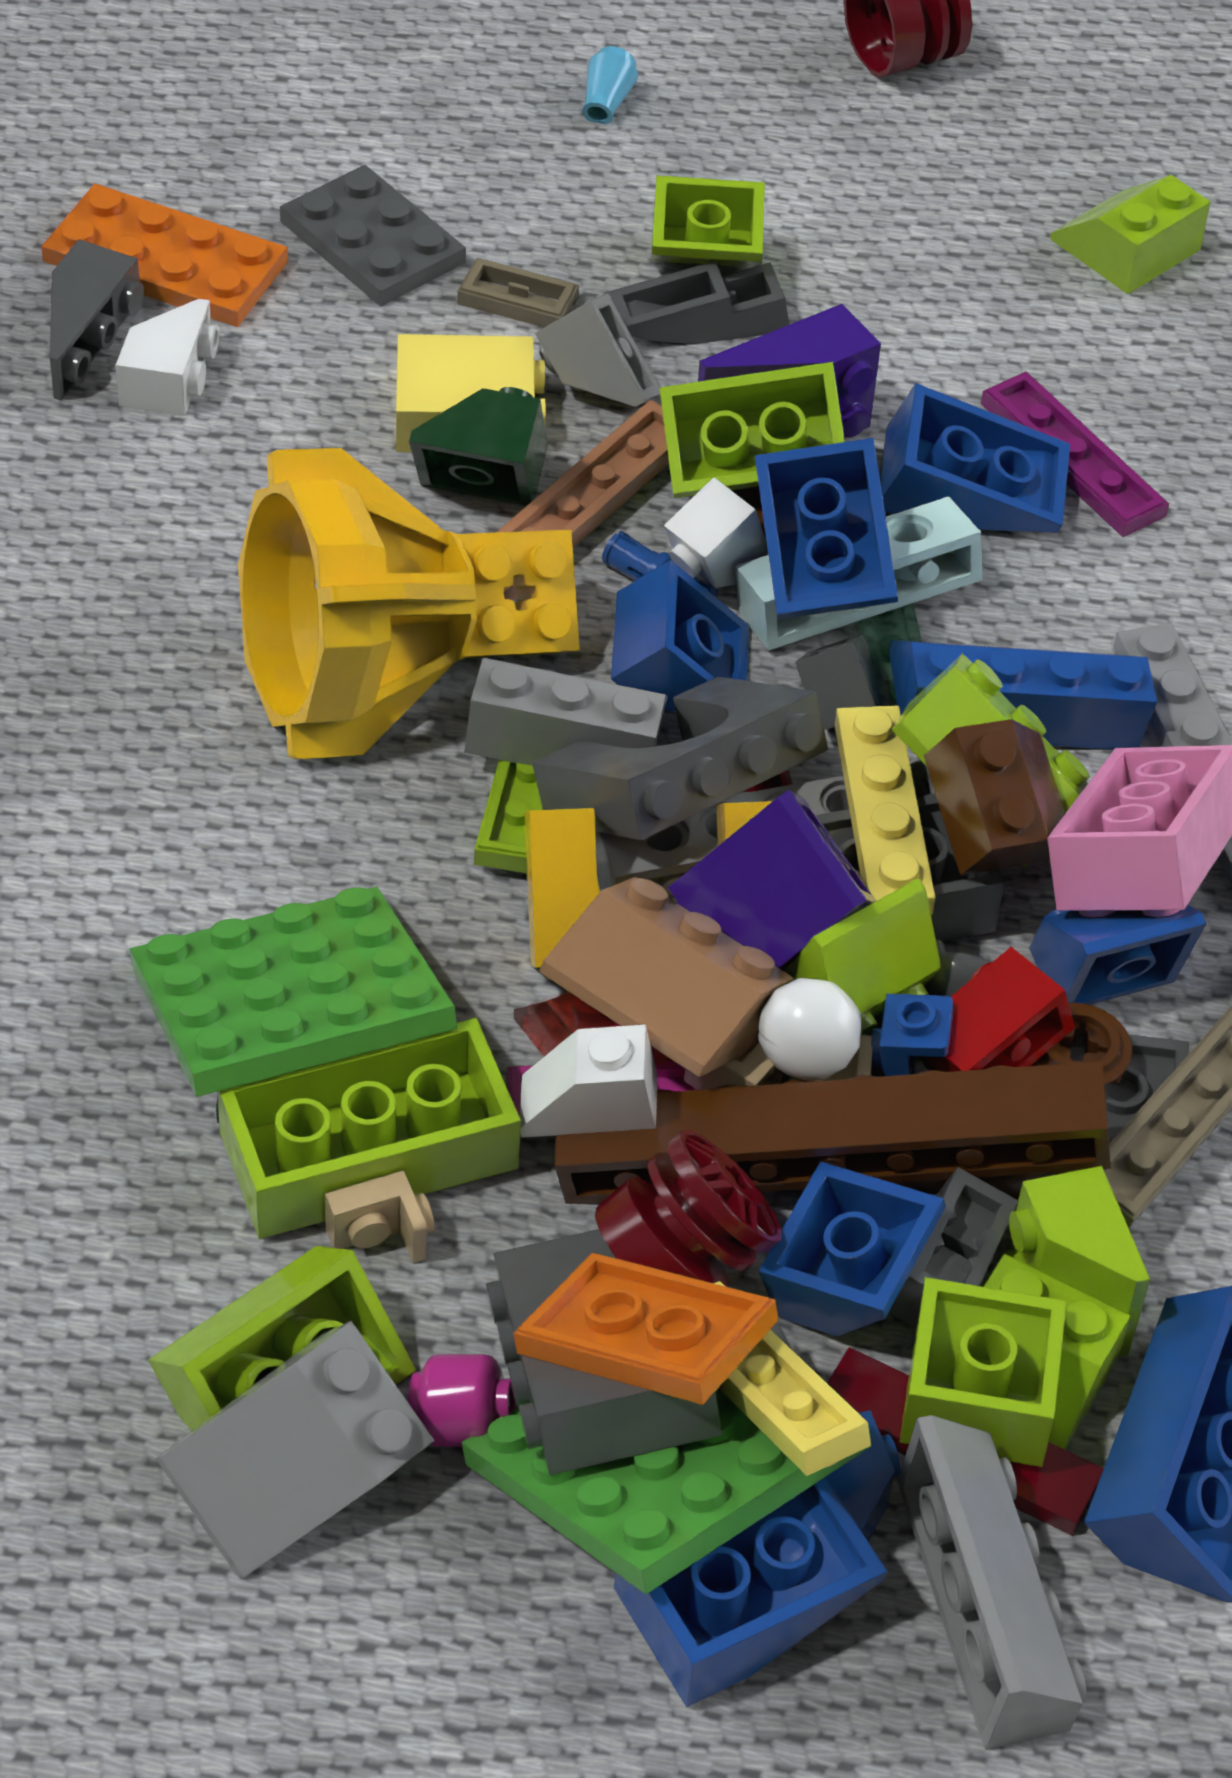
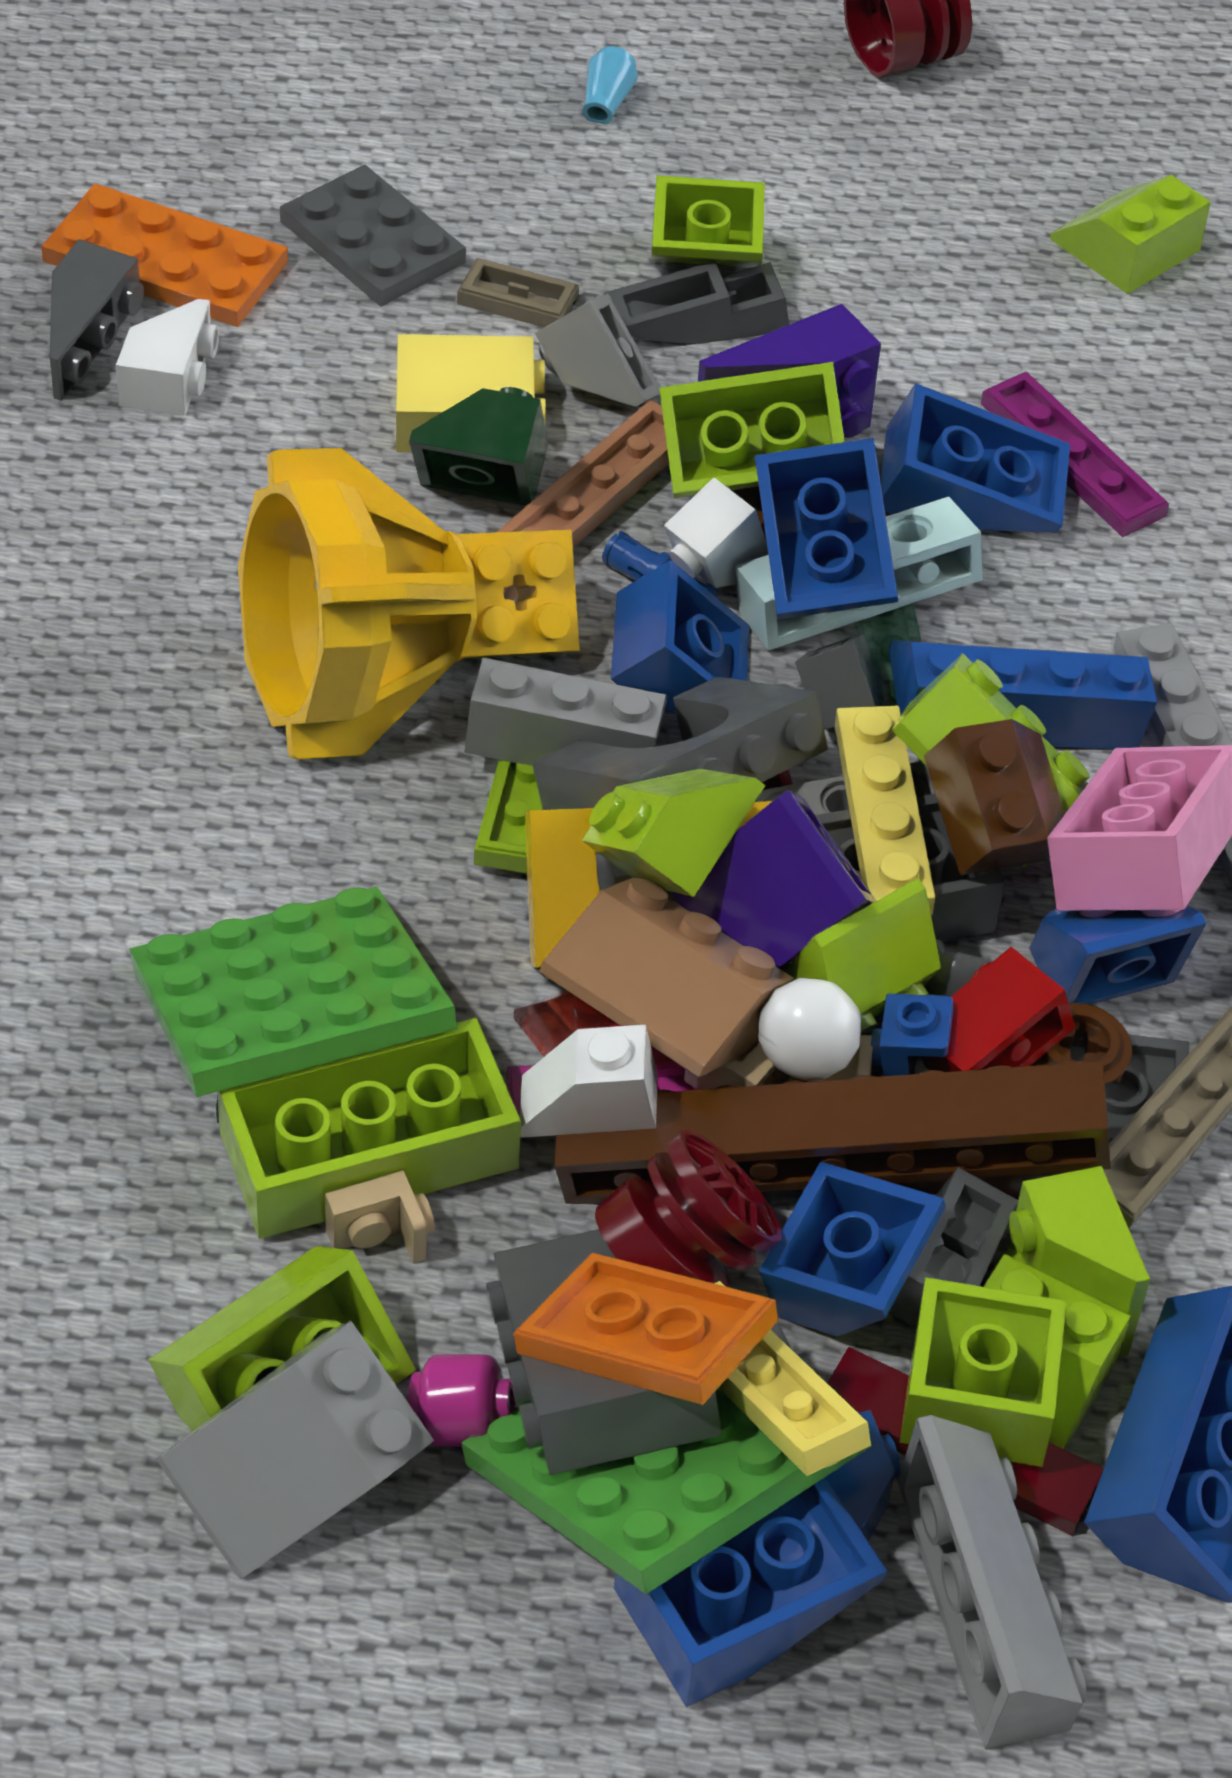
(671, 825): none -> lime slope

